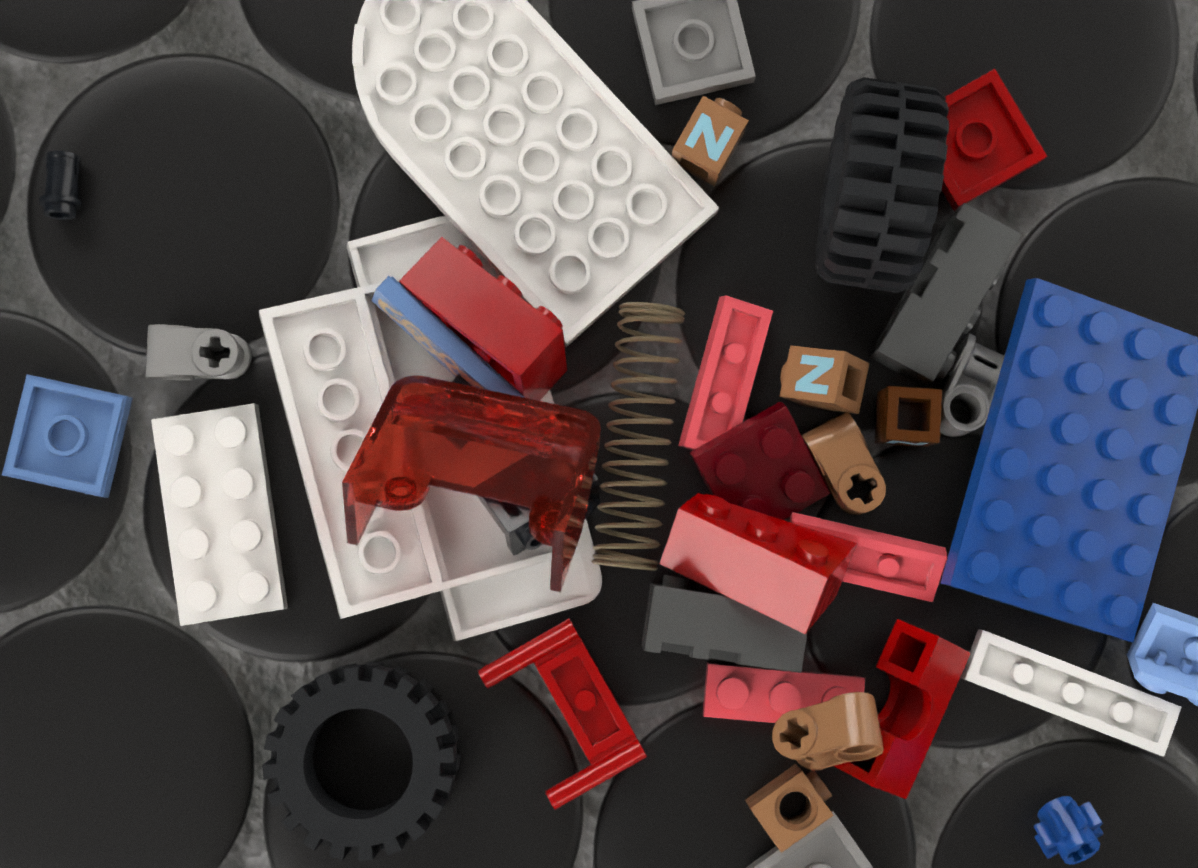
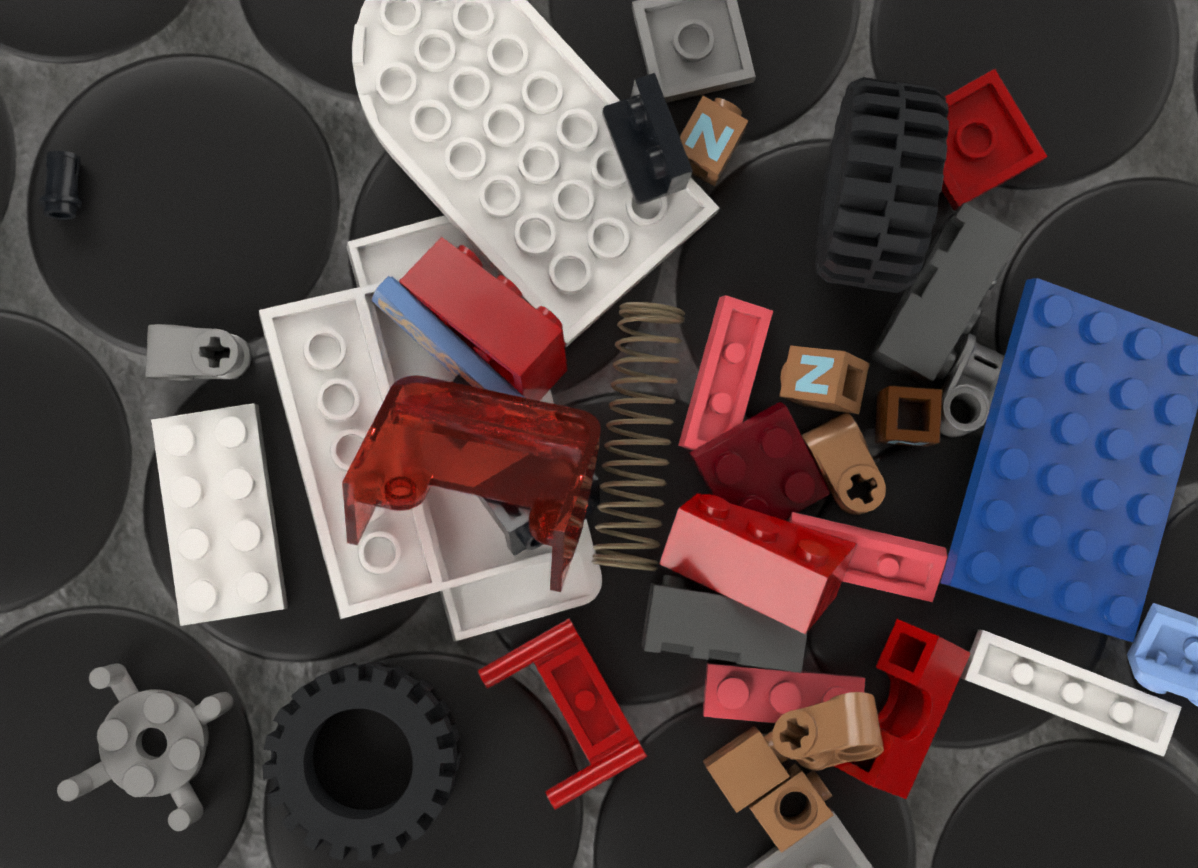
(67, 436): medium blue tile -> none
(122, 748): none -> light grey plate
(648, 142): none -> black bracket
(747, 767): none -> medium nougat brick
(1068, 830): blue gear -> none

